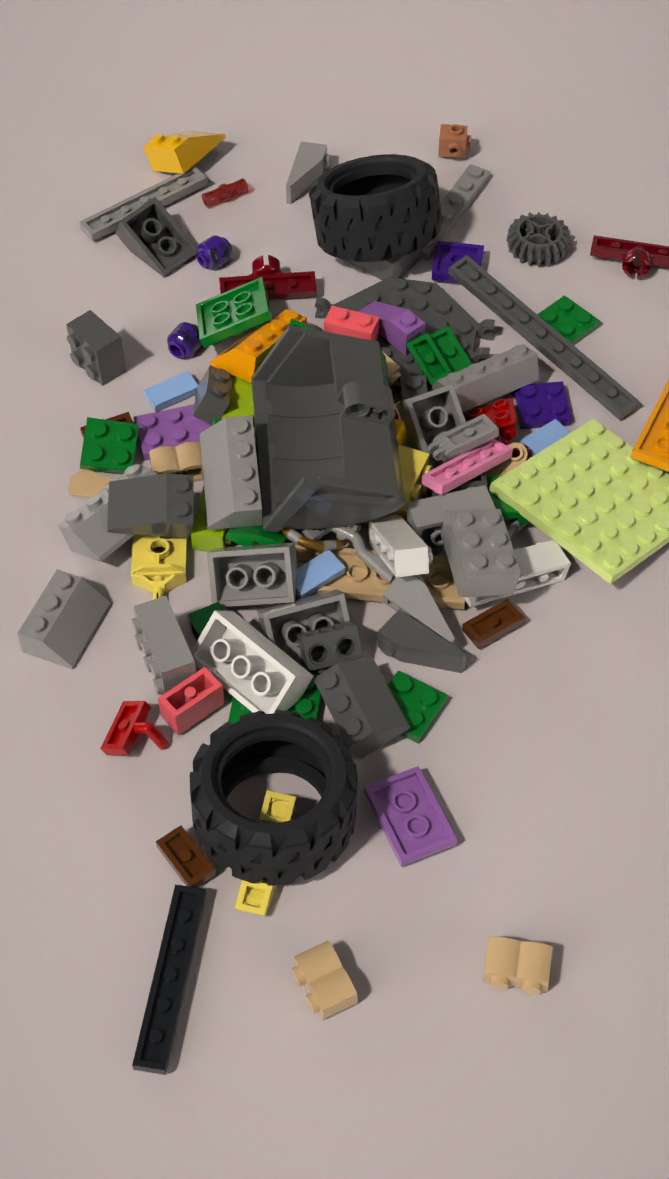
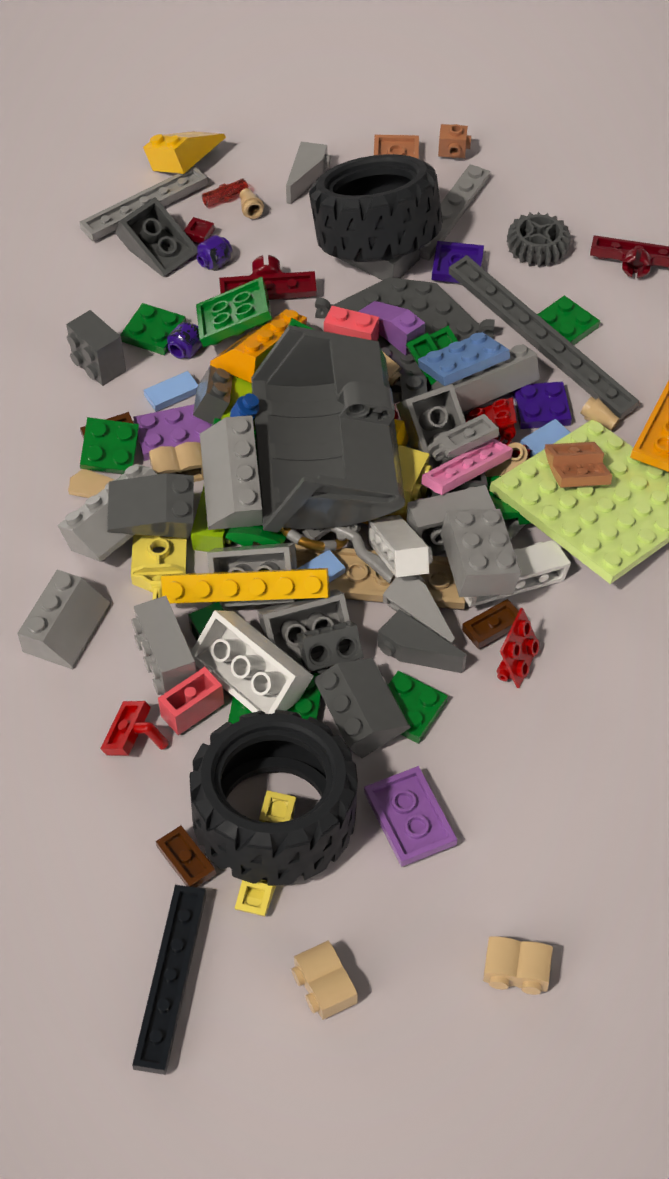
(150, 328): none -> green plate
(199, 230): none -> dark red plate
(246, 406): none -> blue arm
(246, 585): none -> yellow plate
(251, 205): none -> tan cone
(397, 144): none -> nougat plate
(463, 358): none -> medium blue plate
(518, 650): none -> red hinge
(577, 464): none -> nougat slope
(596, 410): none -> tan cone

